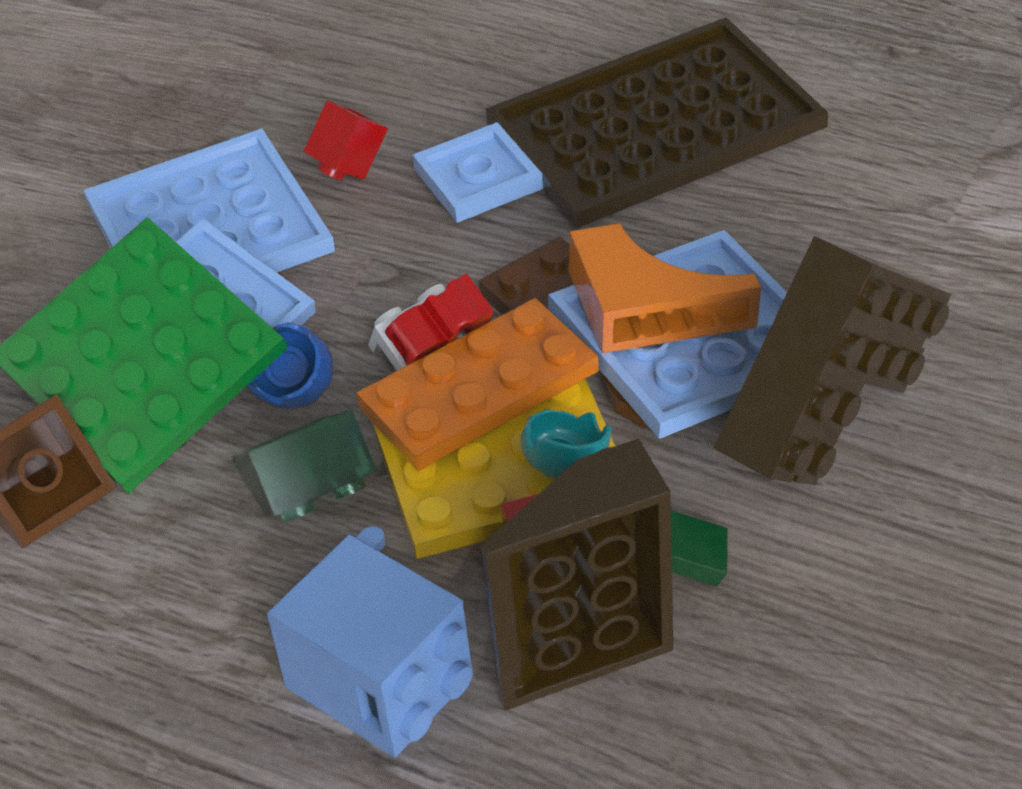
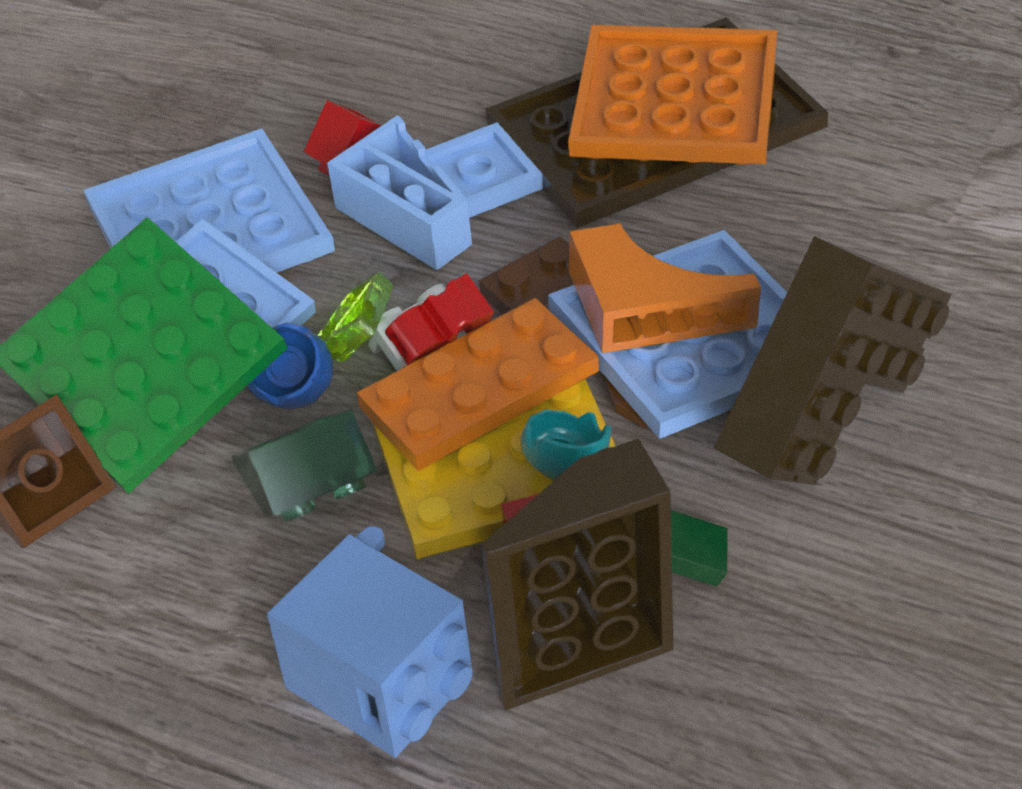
(357, 317): none -> clear neon green wing
(401, 195): none -> light blue wedge
(675, 94): none -> orange plate

